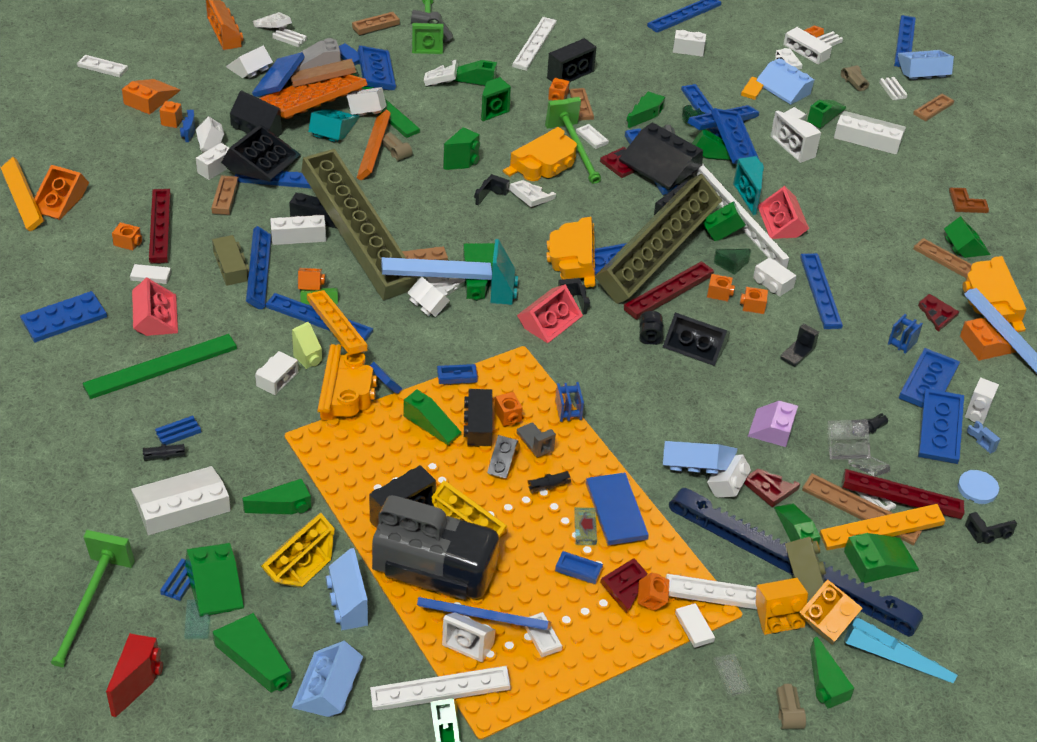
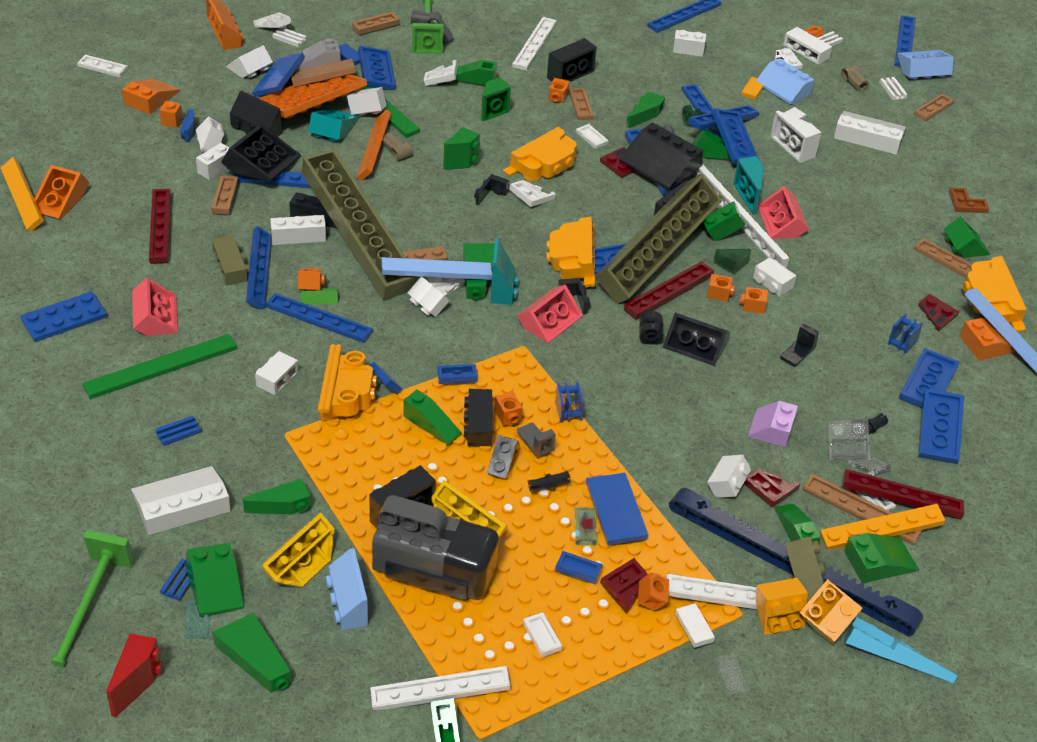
(127, 236): orange brick -> none
(155, 273): white tile -> none
(164, 452): black pin -> none
(306, 346): yellowish green slope -> none
(328, 680): light blue slope -> none
(337, 322): light orange plate -> none
(467, 636): white slope -> none
(483, 613): blue tile -> none
(566, 114): bright green tile -> none
(697, 456): light blue slope -> none
(790, 712): dark tan piece -> none
(821, 291): blue tile -> none
(823, 112): green slope -> none
(830, 682): green slope -> none
(978, 486): light blue tile -> none
(981, 400): white brick -> none
(982, 533): black bracket -> none
(984, 437): medium blue plate -> none

